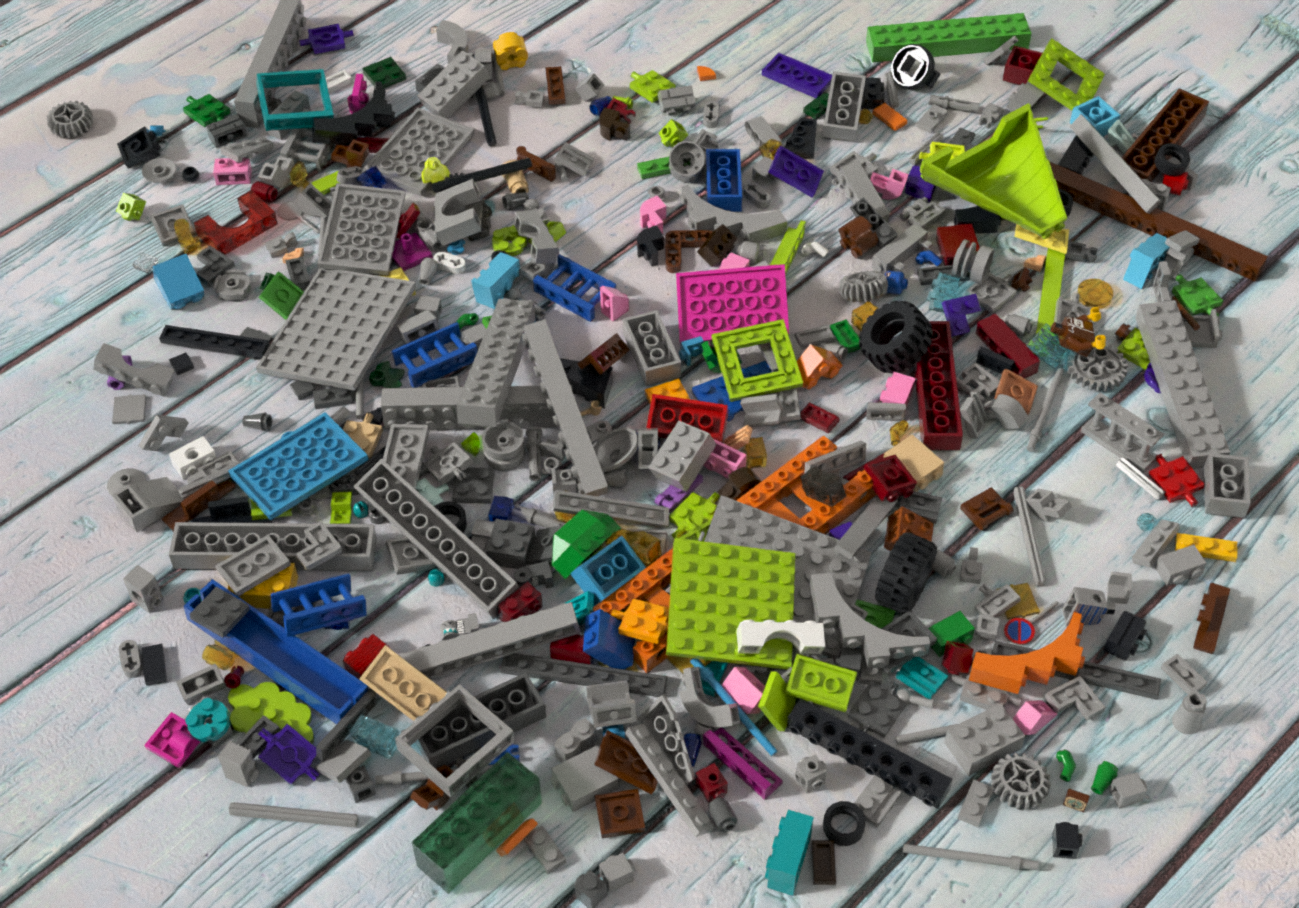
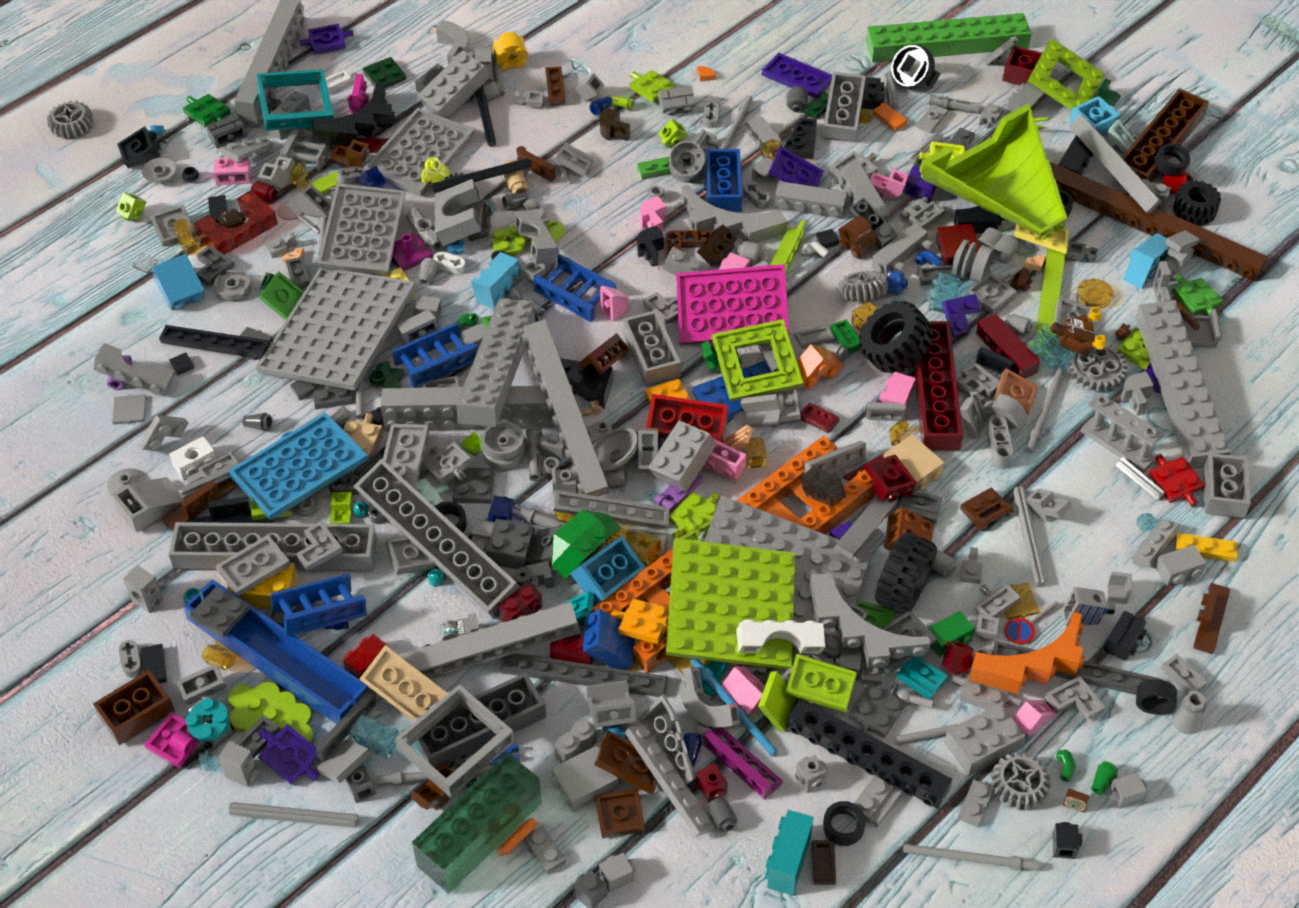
(134, 707): none -> reddish brown brick
(206, 760): none -> clear light blue plate
(217, 206): none -> black tile
(231, 219): none -> dark brown head
(233, 679): dark red pin -> none
(407, 219): dark red plate -> none
(622, 107): dark red plate -> none
(667, 310): none -> light grey plate
(680, 262): none -> light grey brick
(690, 348): dark azure bracket -> none
(740, 483): dark brown brick -> none
(743, 110): none -> light grey bar
(797, 99): none -> dark grey head
(810, 199): none -> light grey brick
(827, 238): none -> black tile
(999, 441): none -> light grey beam
(1003, 245): none -> light grey brick
(1109, 96): none -> dark green panel
(1135, 390): none -> light grey brick
(1159, 688): none -> black tyre
(1197, 202): none -> black tyre

